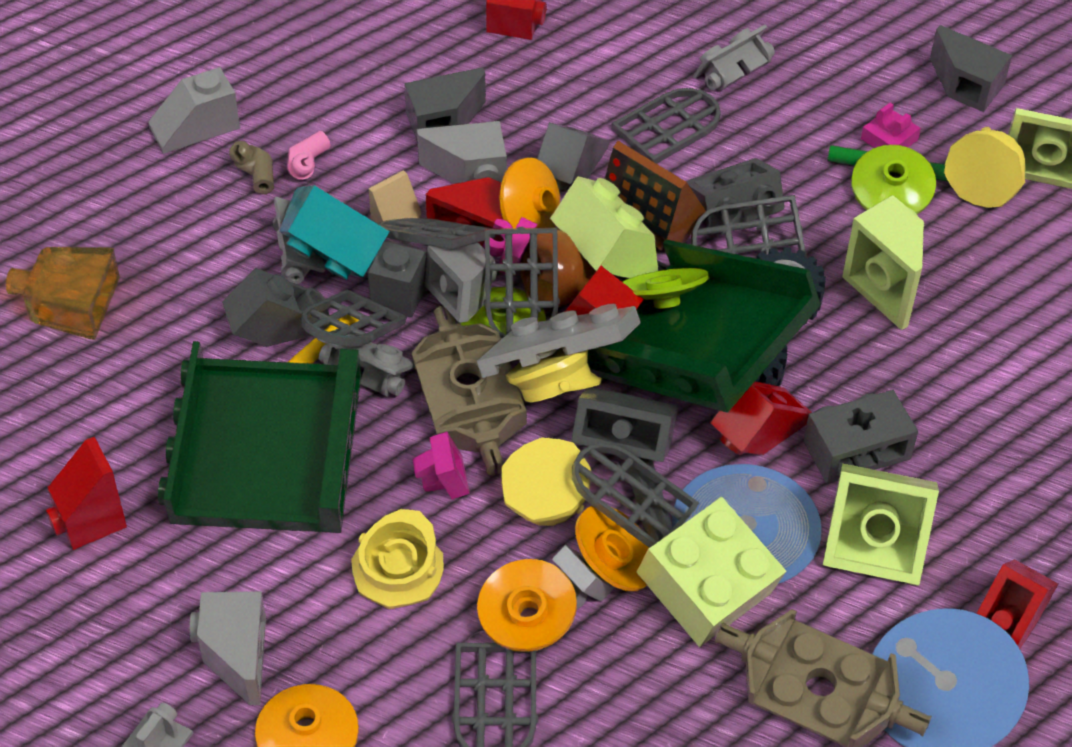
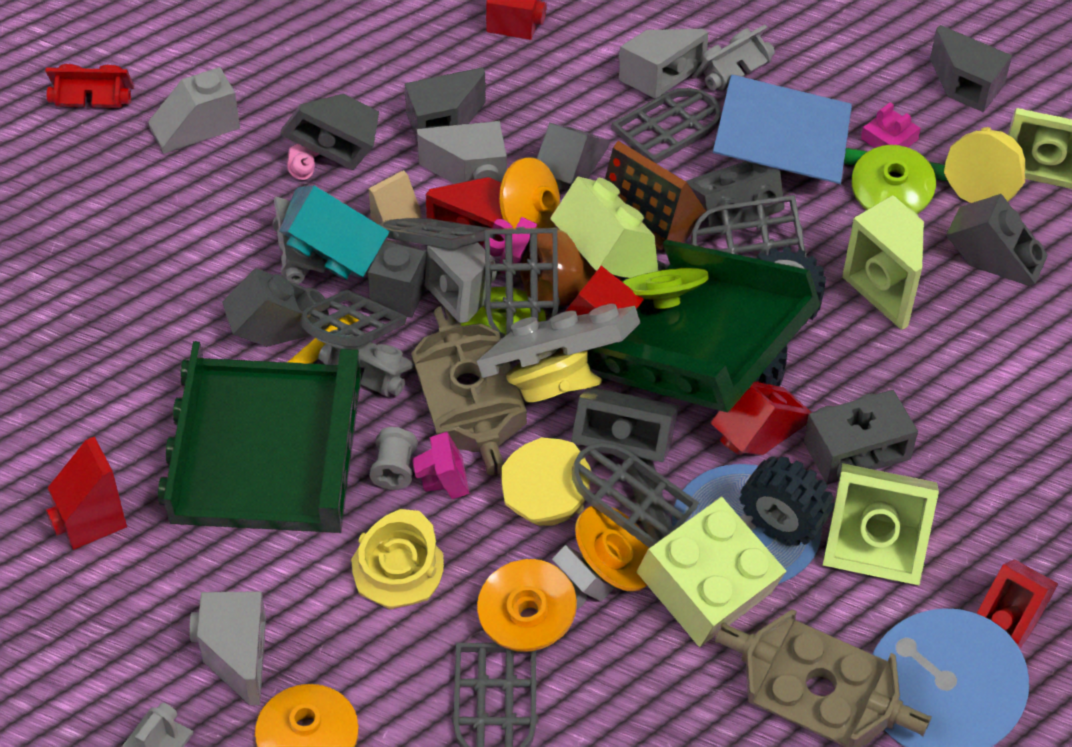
(68, 288): clear yellow torso -> none
(108, 85): none -> red hinge
(256, 163): dark tan arm -> none
(334, 128): none -> dark grey slope
(393, 458): none -> light grey bush
(661, 59): none -> light grey slope
(784, 129): none -> medium blue piece
(786, 500): none -> black wheel
(997, 240): none -> dark grey slope

